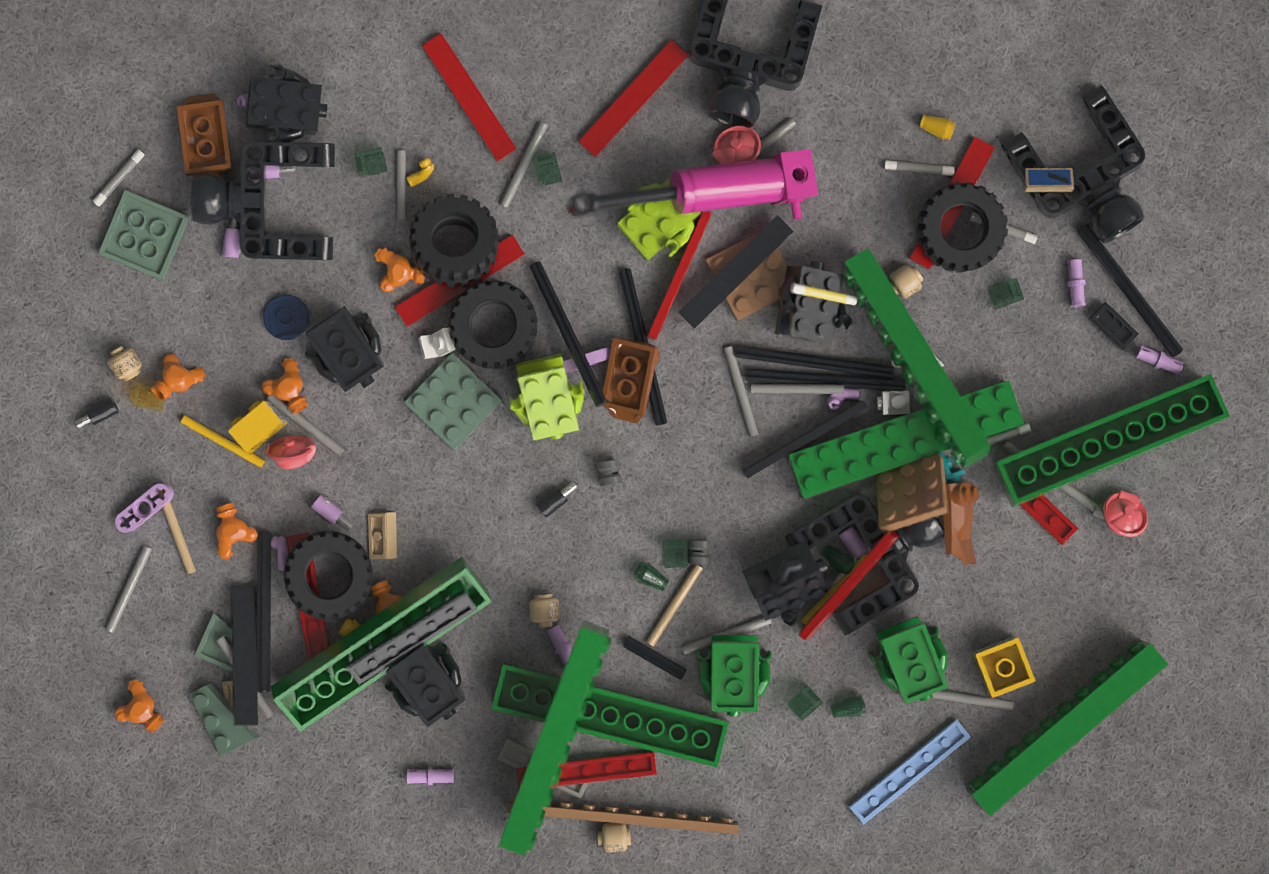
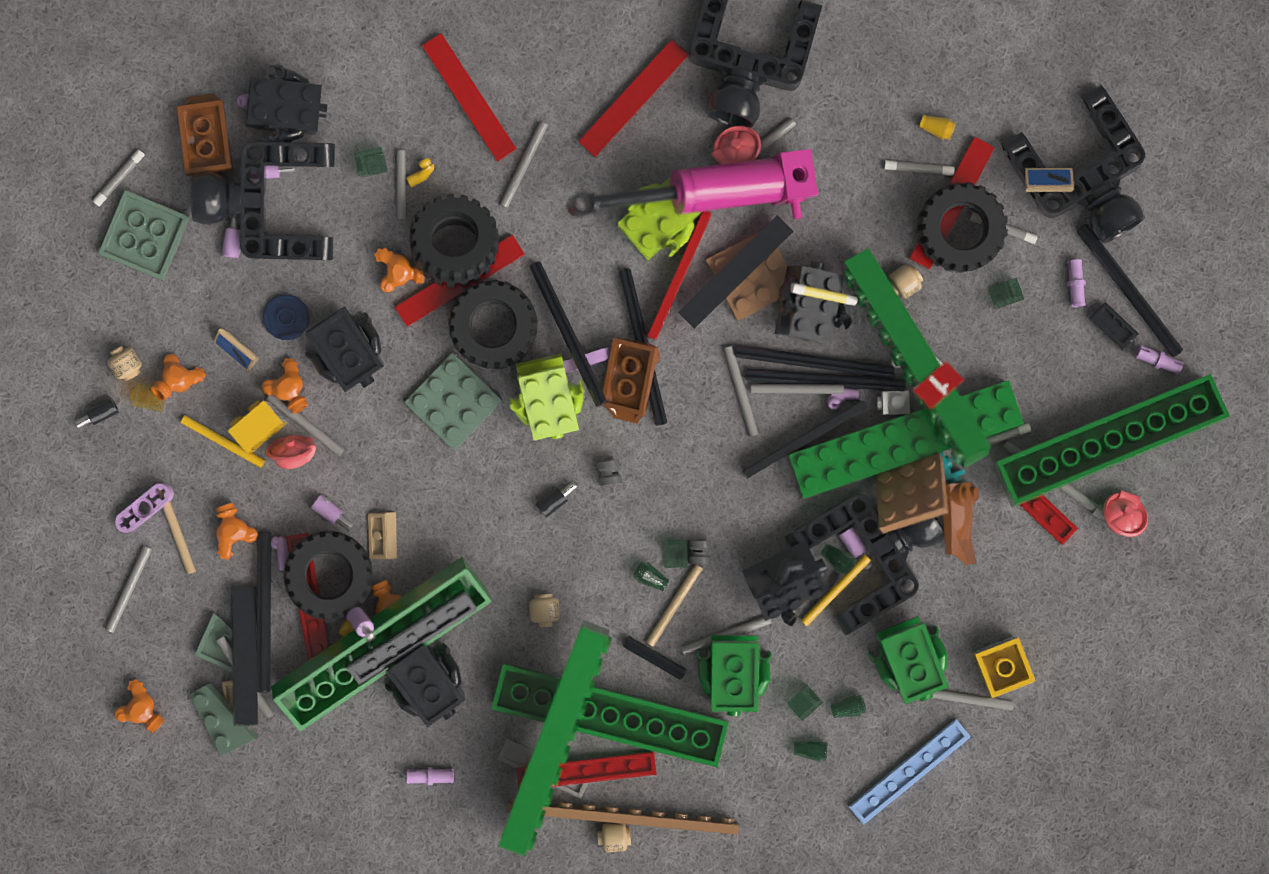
(235, 349): none -> slope
(361, 623): none -> lavender piece
(436, 344): white bracket -> none
(547, 169): clear green panel -> none
(560, 643): lavender pin -> none
(811, 749): none -> clear green cone
(848, 585): red tile -> none
(938, 384): none -> red sticker
(1067, 726): green brick -> none

